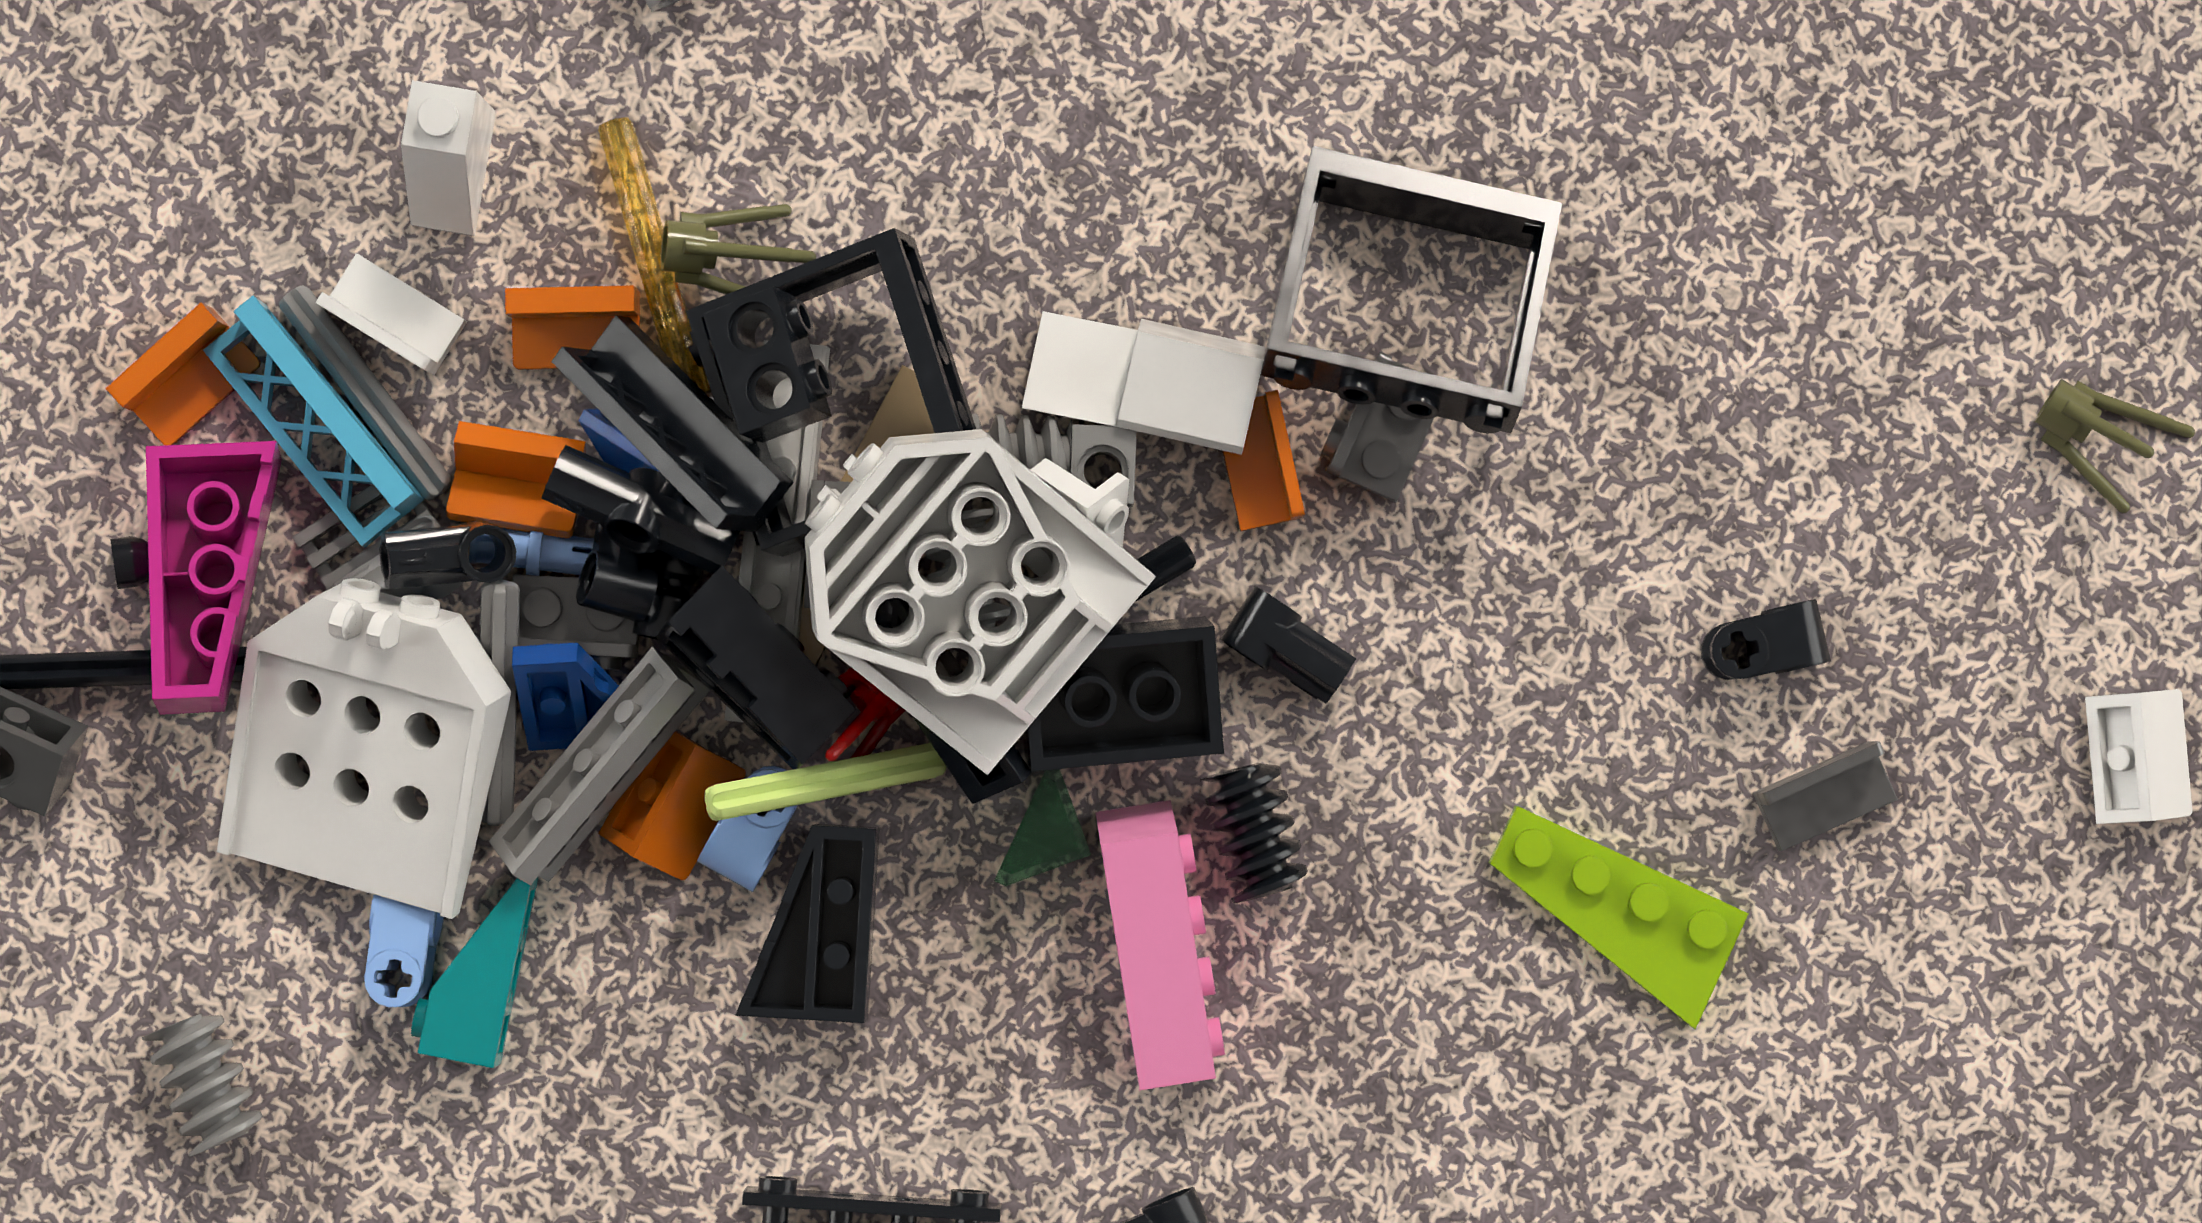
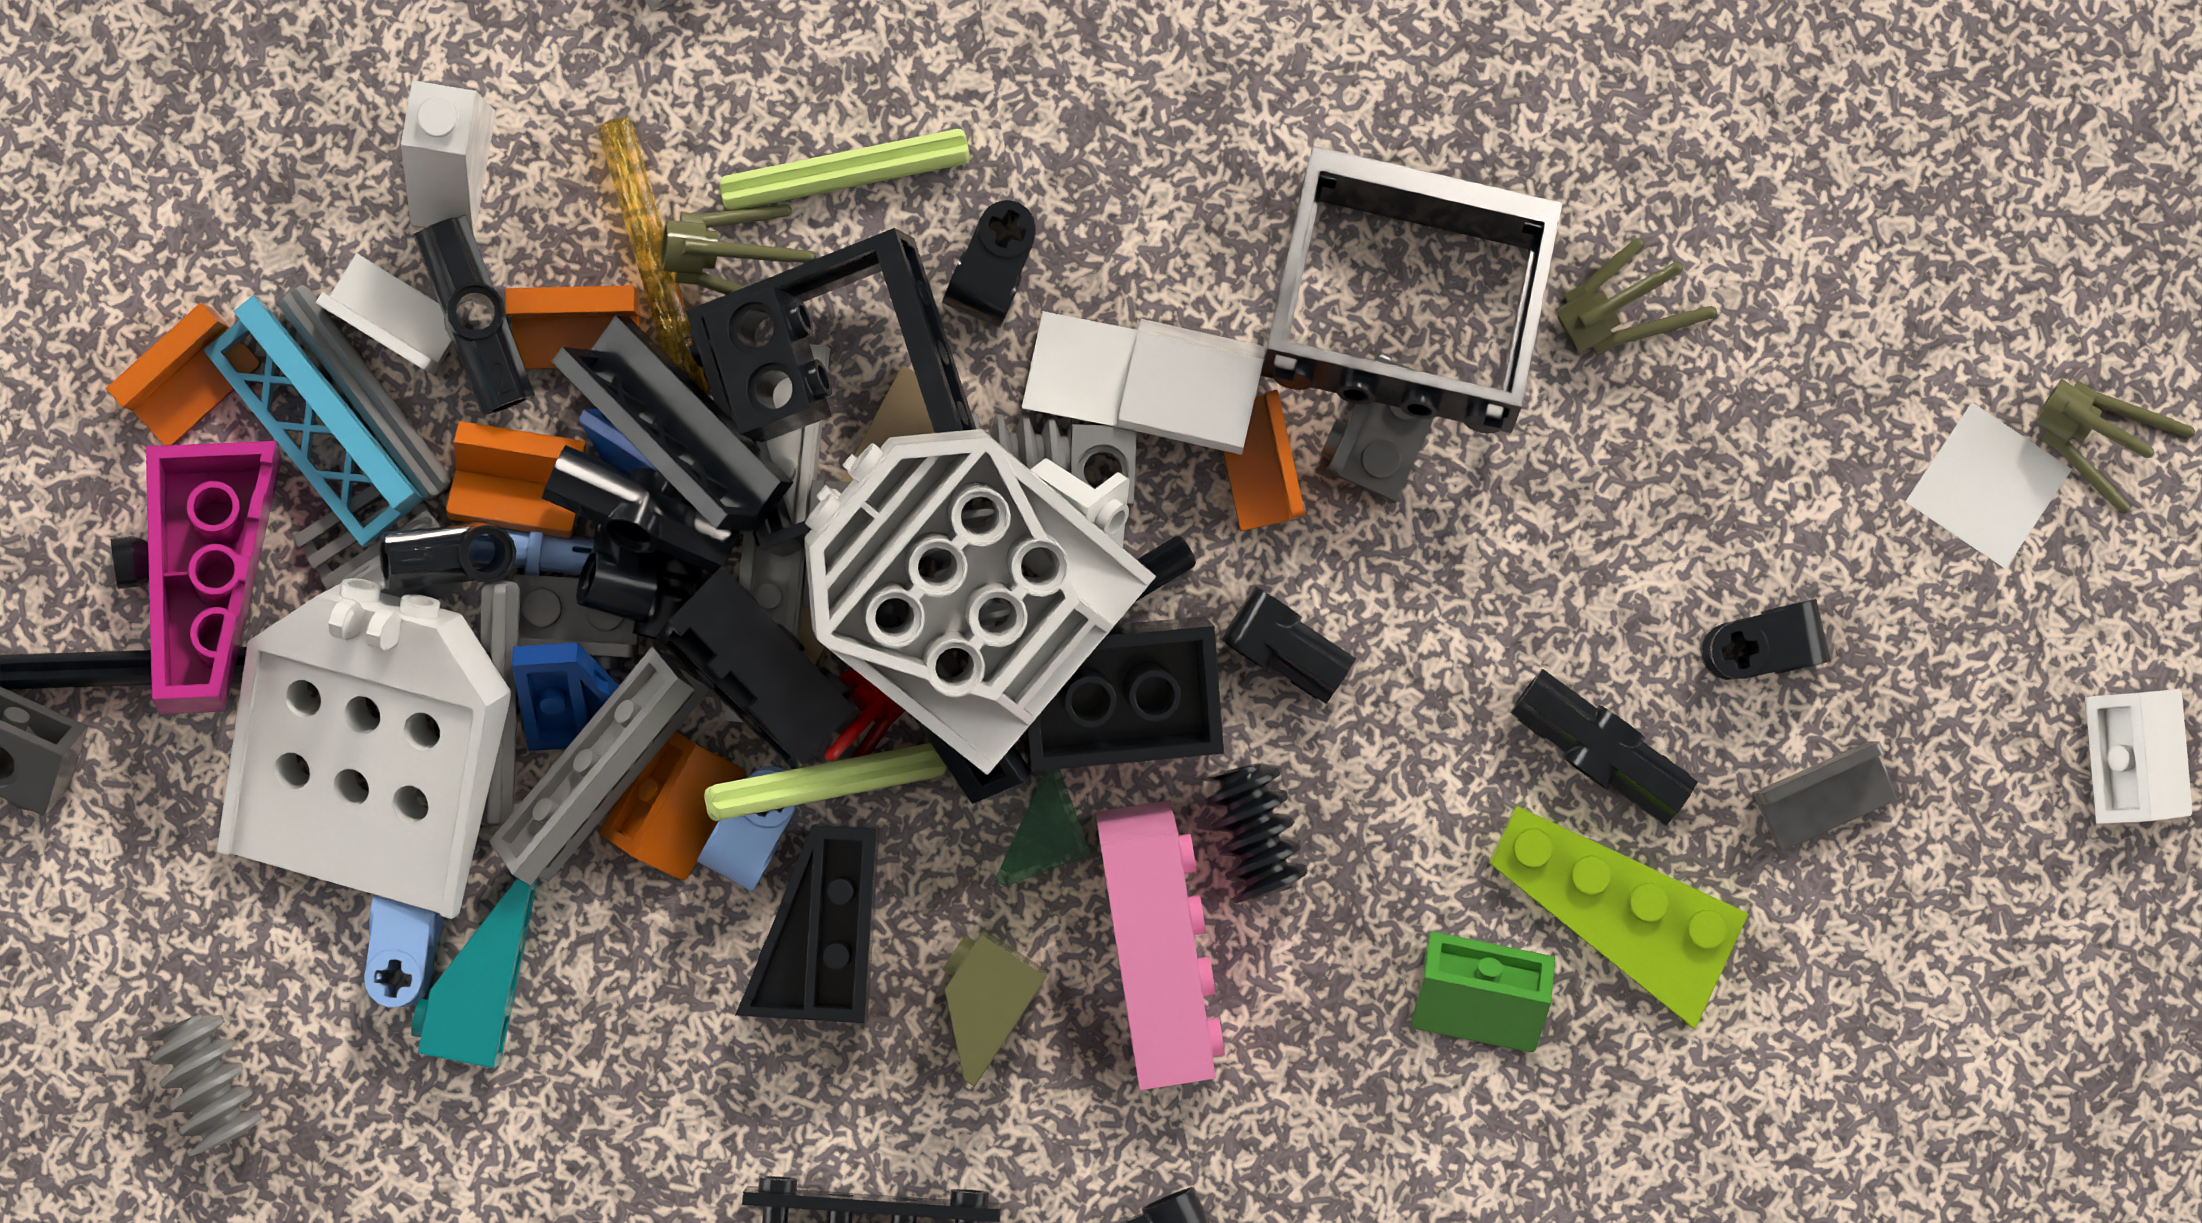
(460, 277): none -> black piece
(844, 169): none -> yellowish green axle
(987, 998): none -> olive slope
(991, 274): none -> black piece
(1484, 992): none -> bright green panel
(1590, 318): none -> olive plant
(1603, 747): none -> black piece
(1988, 485): none -> white sticker

